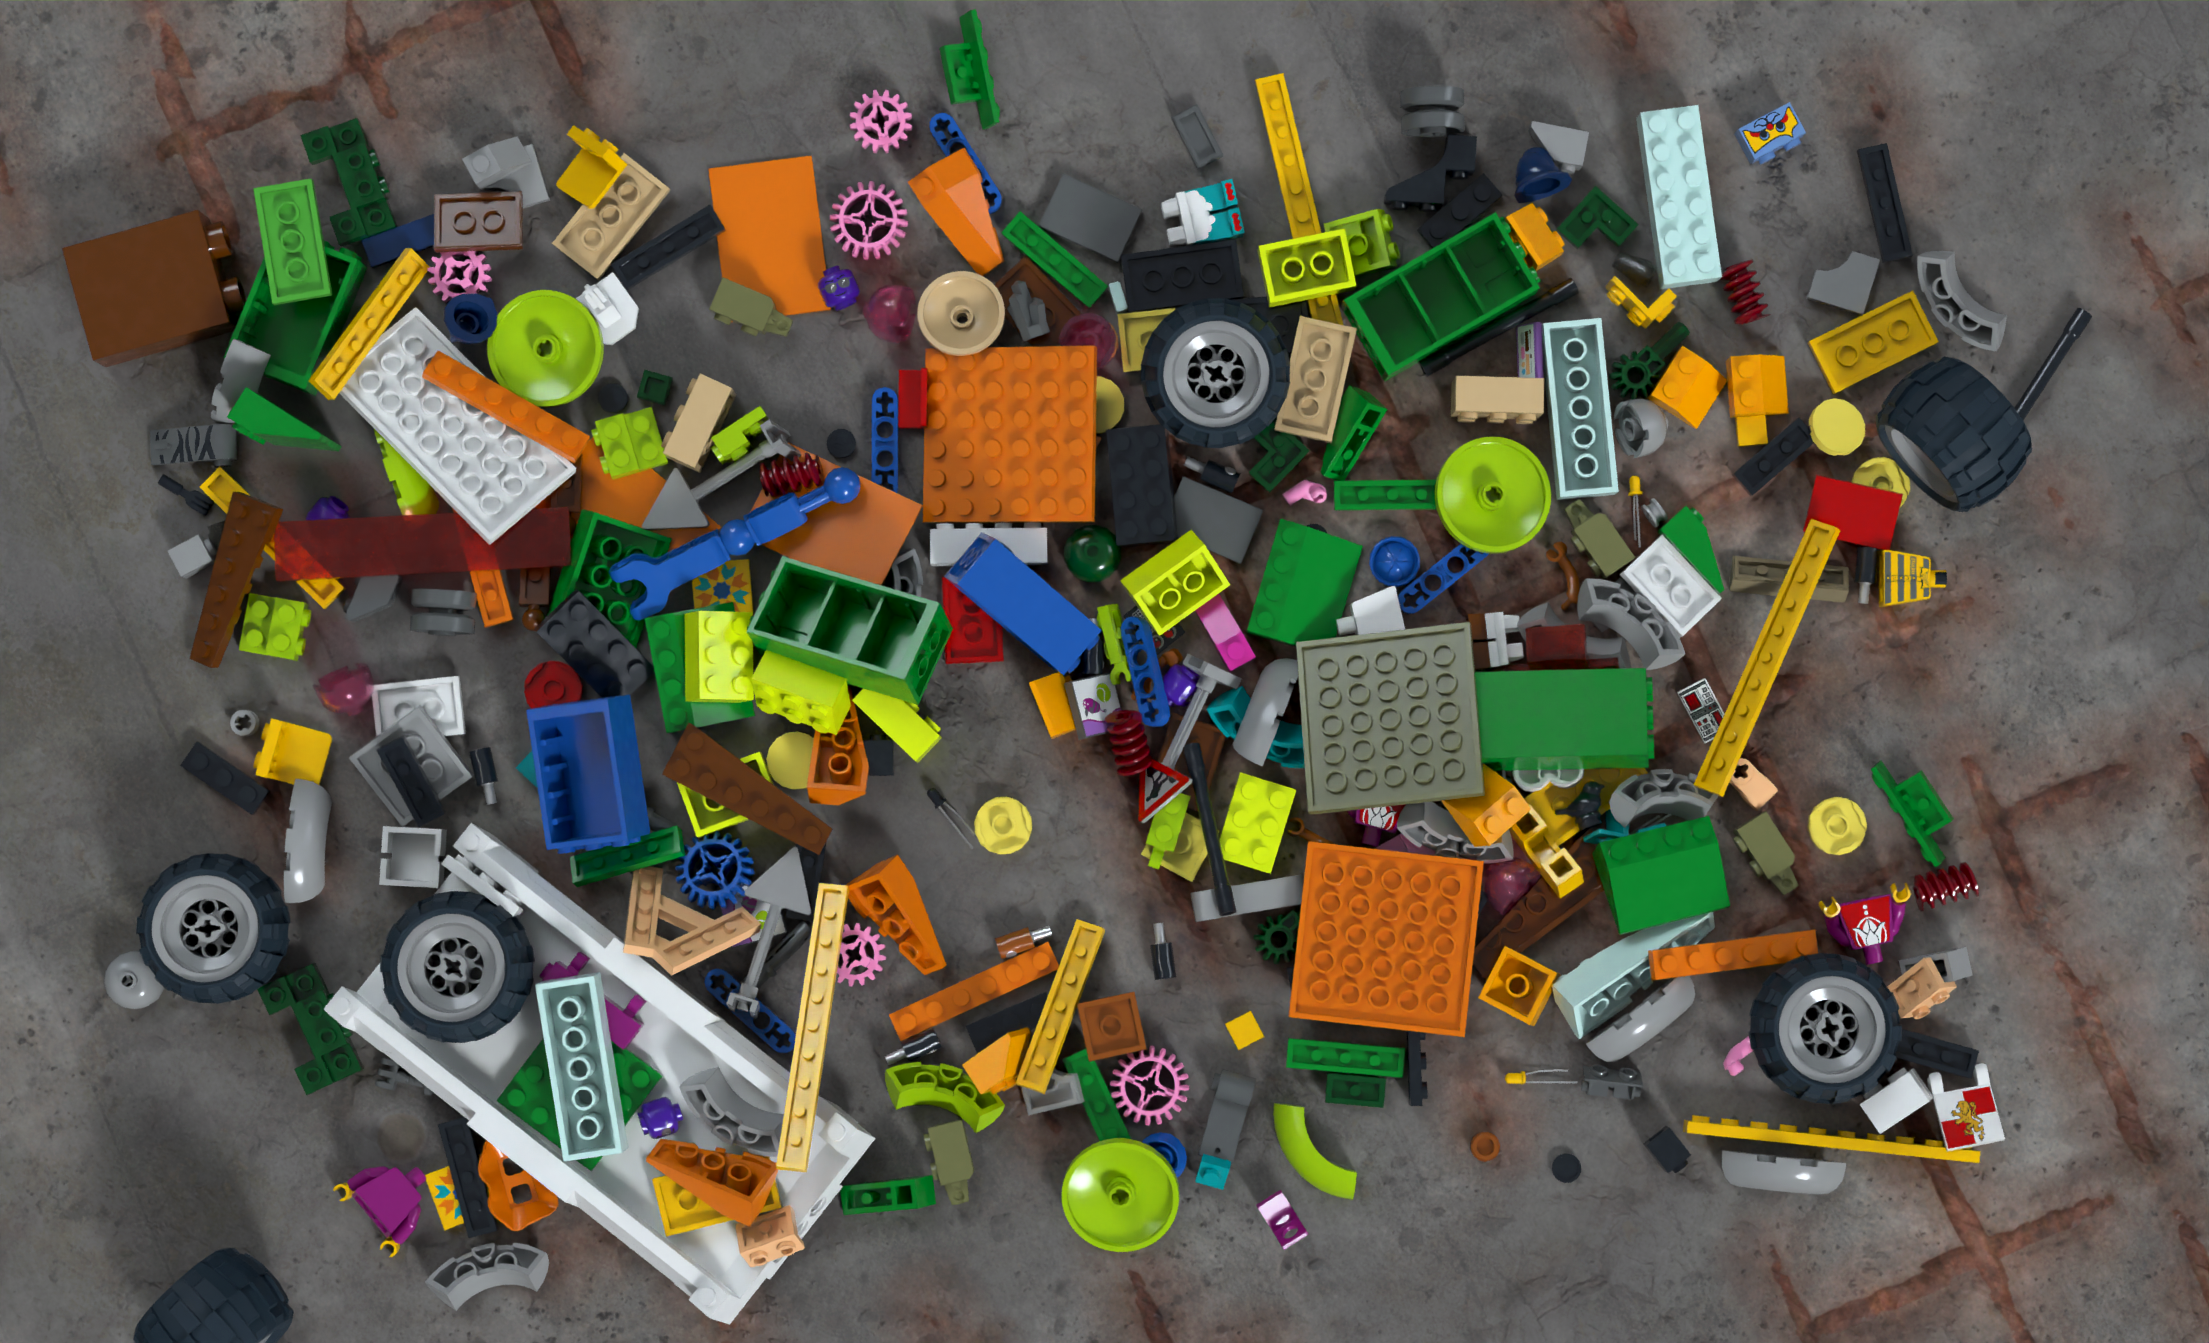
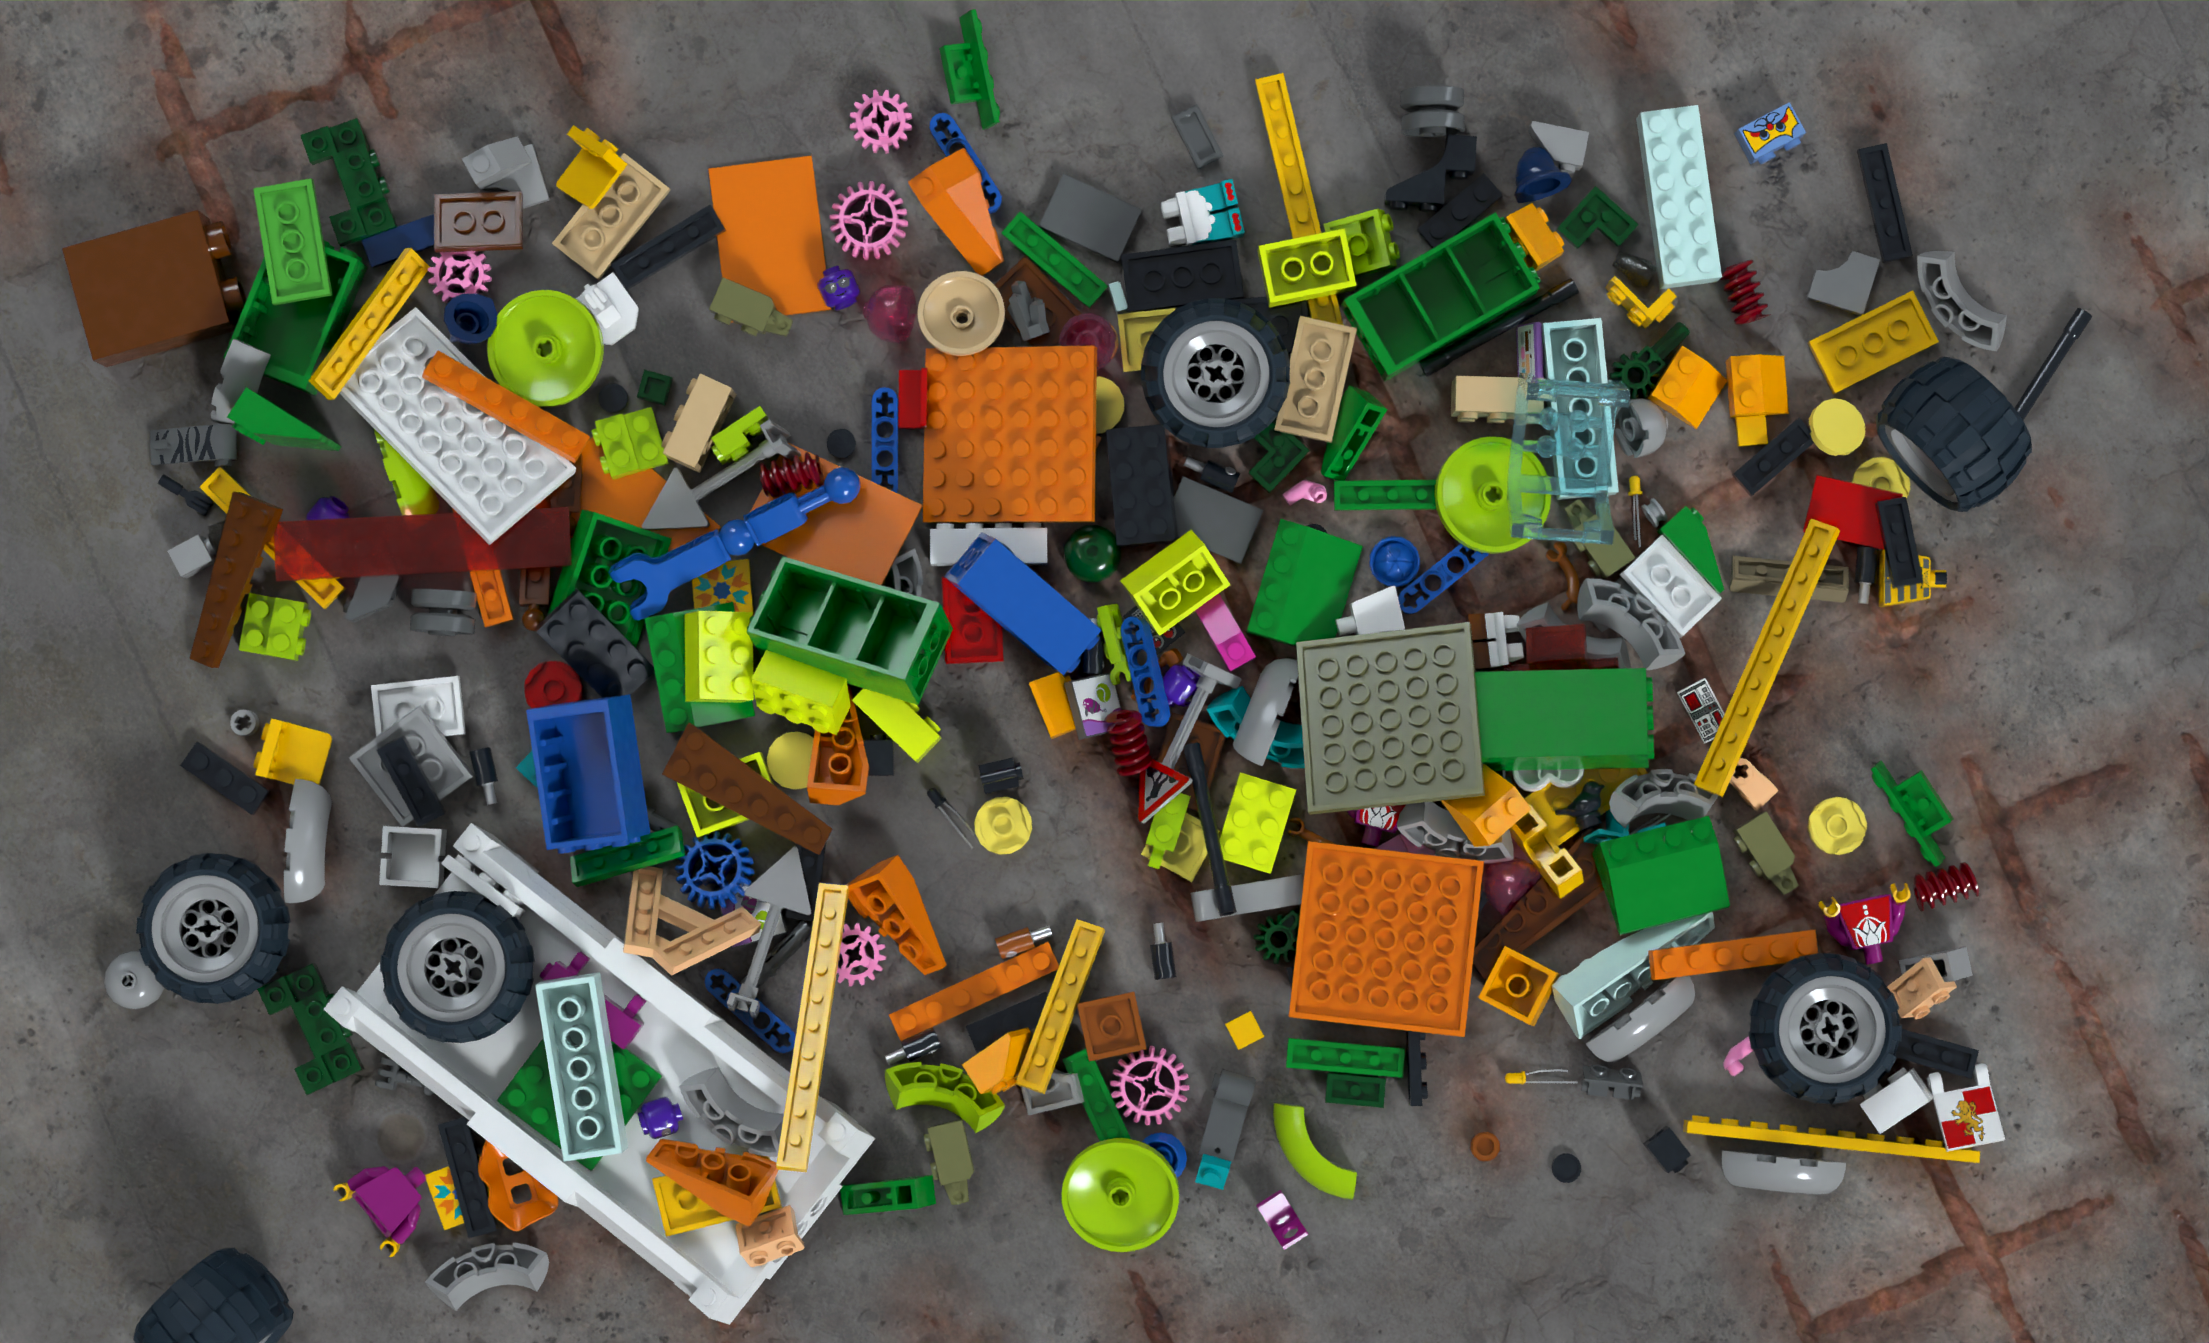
(345, 689): clear pink cylinder -> none
(1000, 775): none -> black brick
(1610, 395): none -> clear light blue windscreen
(1899, 542): none -> black plate

